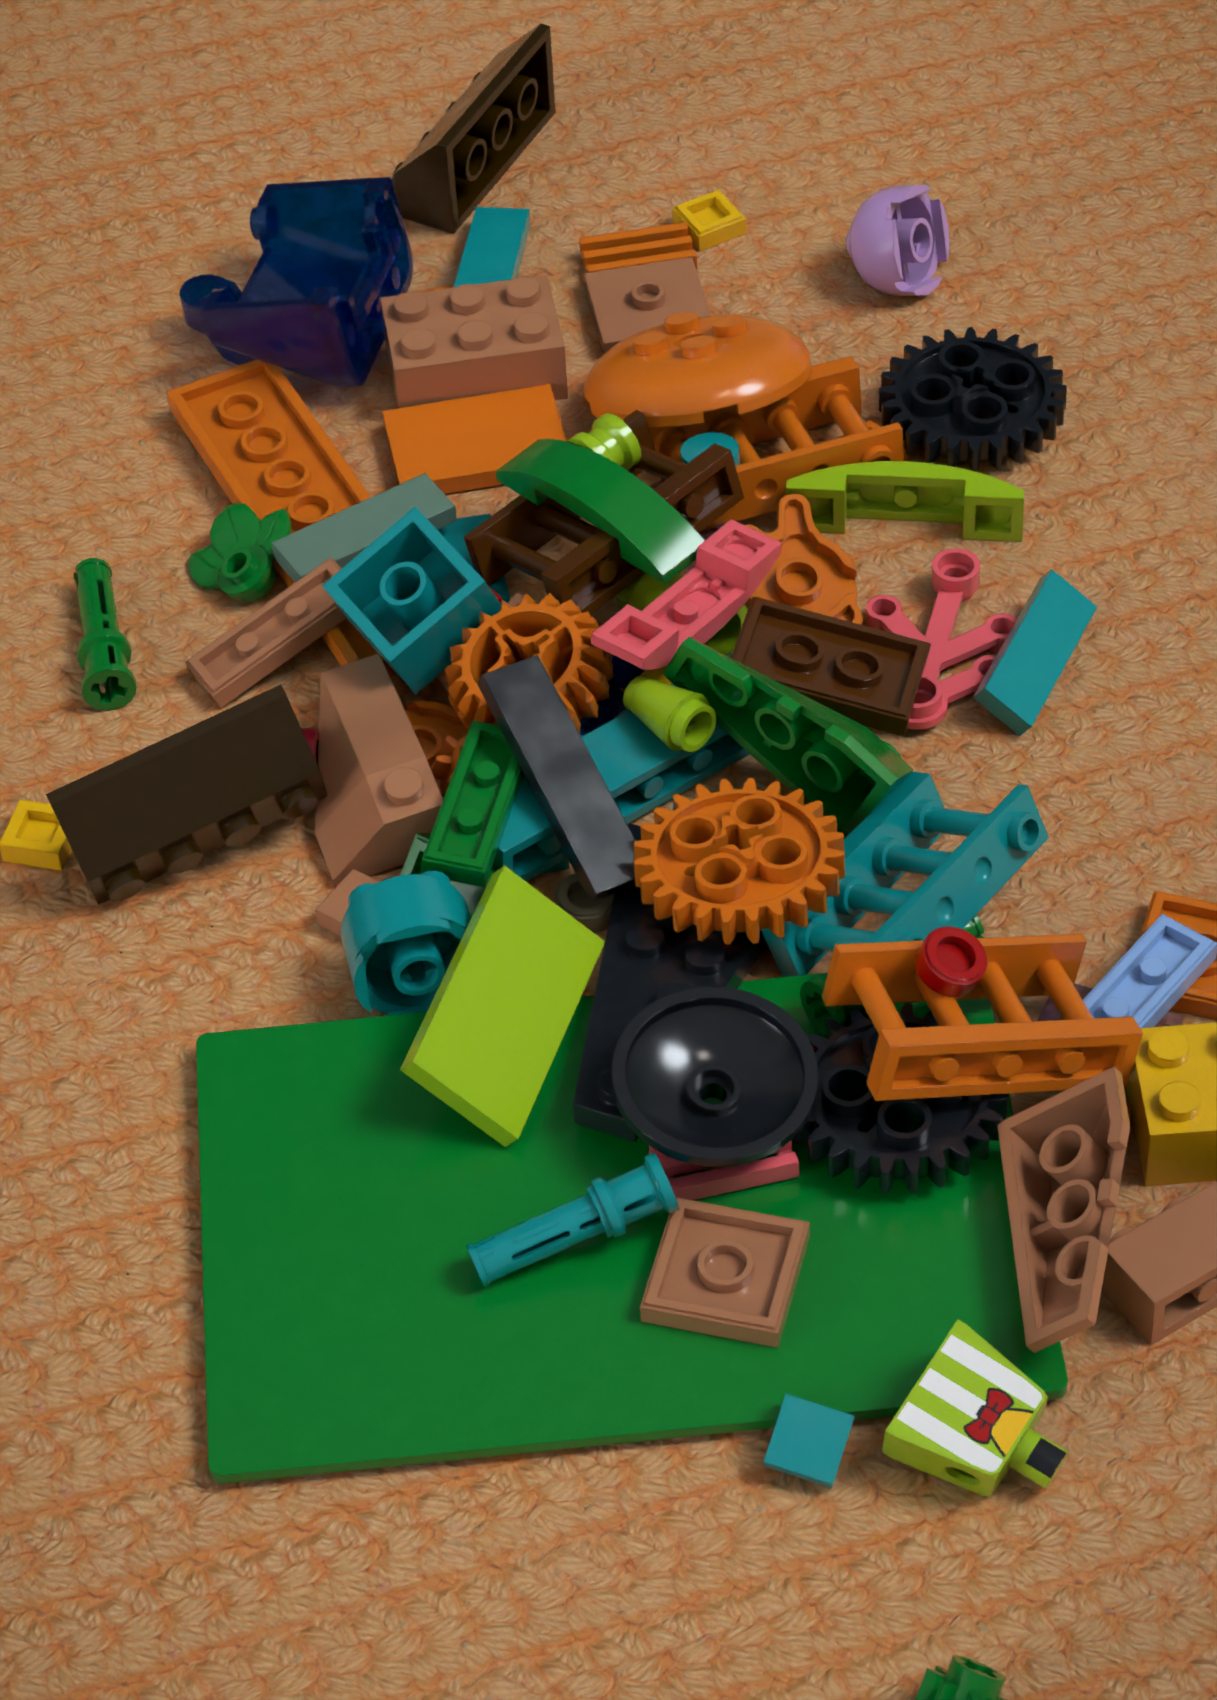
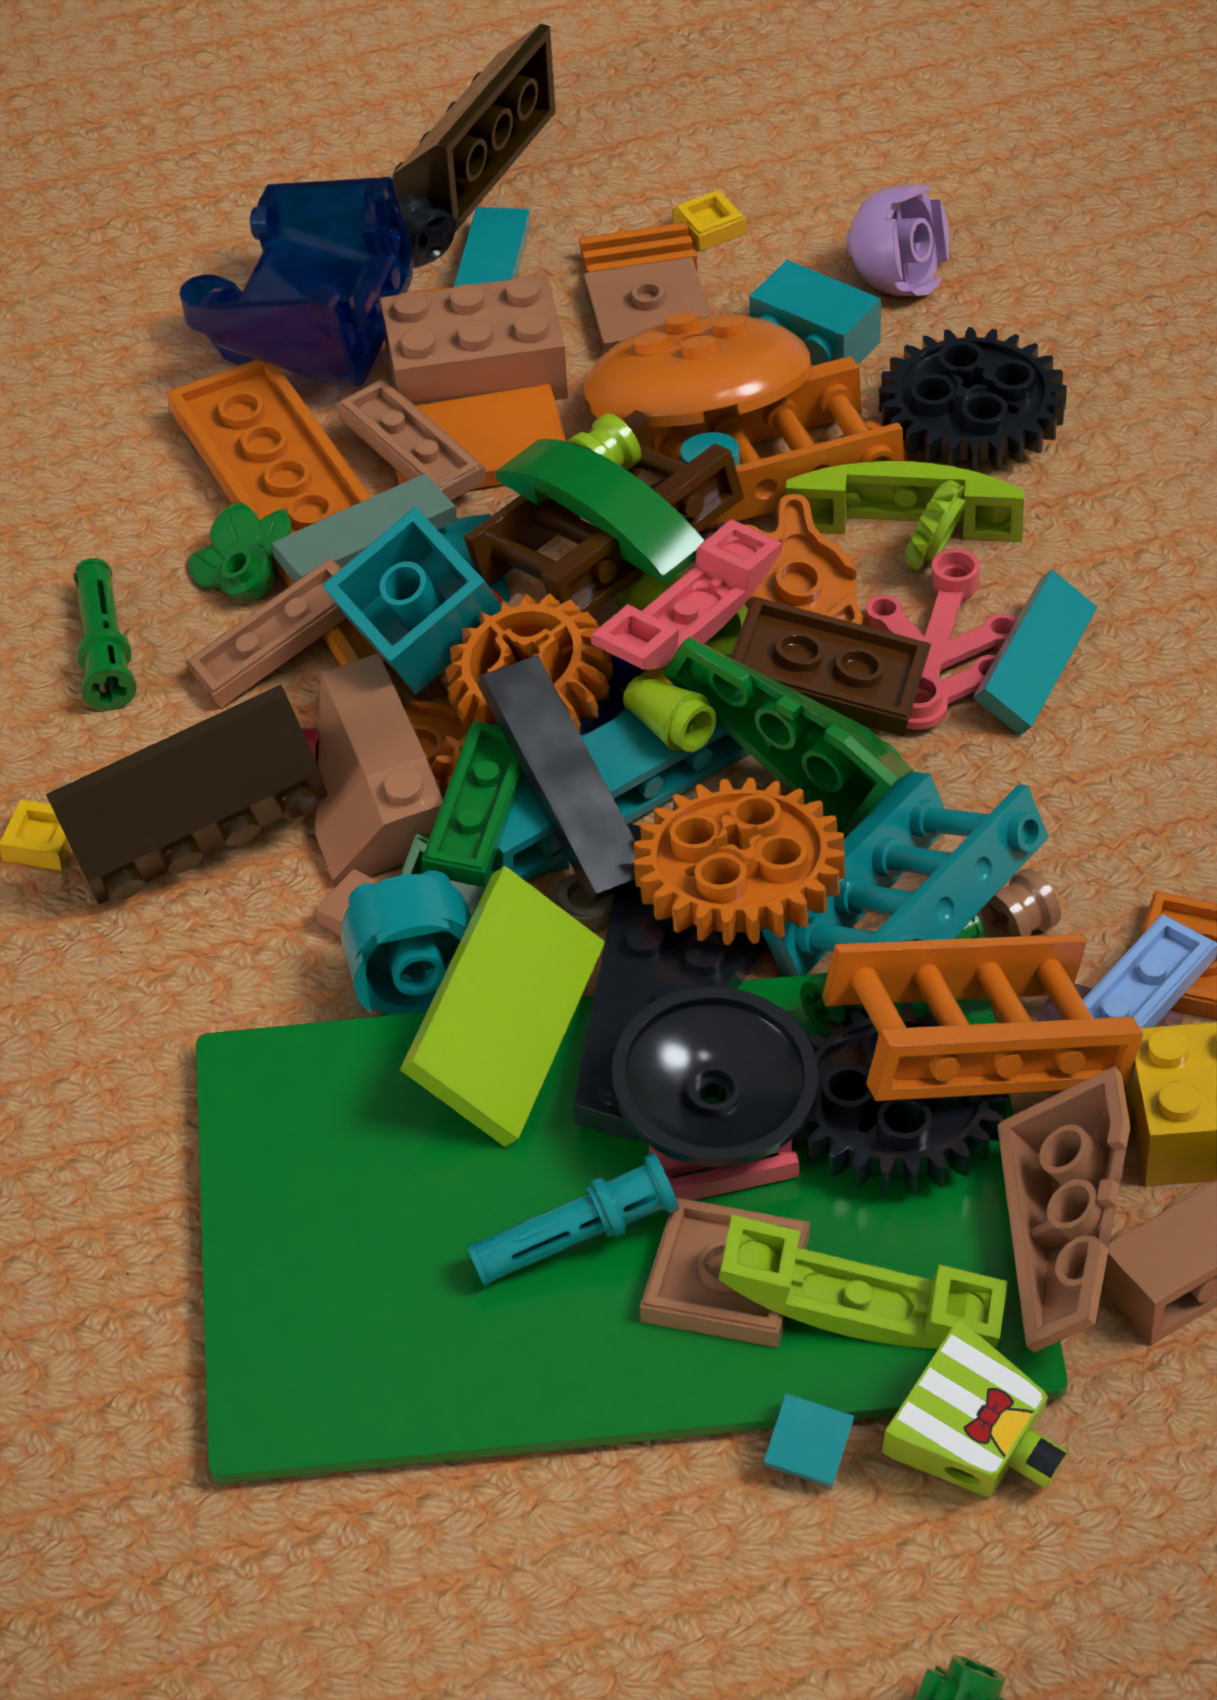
(410, 439): none -> nougat tile
(427, 228): none -> black wheel
(821, 311): none -> teal brick
(853, 1296): none -> lime slope
(935, 525): none -> lime gear
(951, 961): red tile -> none
(1022, 906): none -> nougat wheel

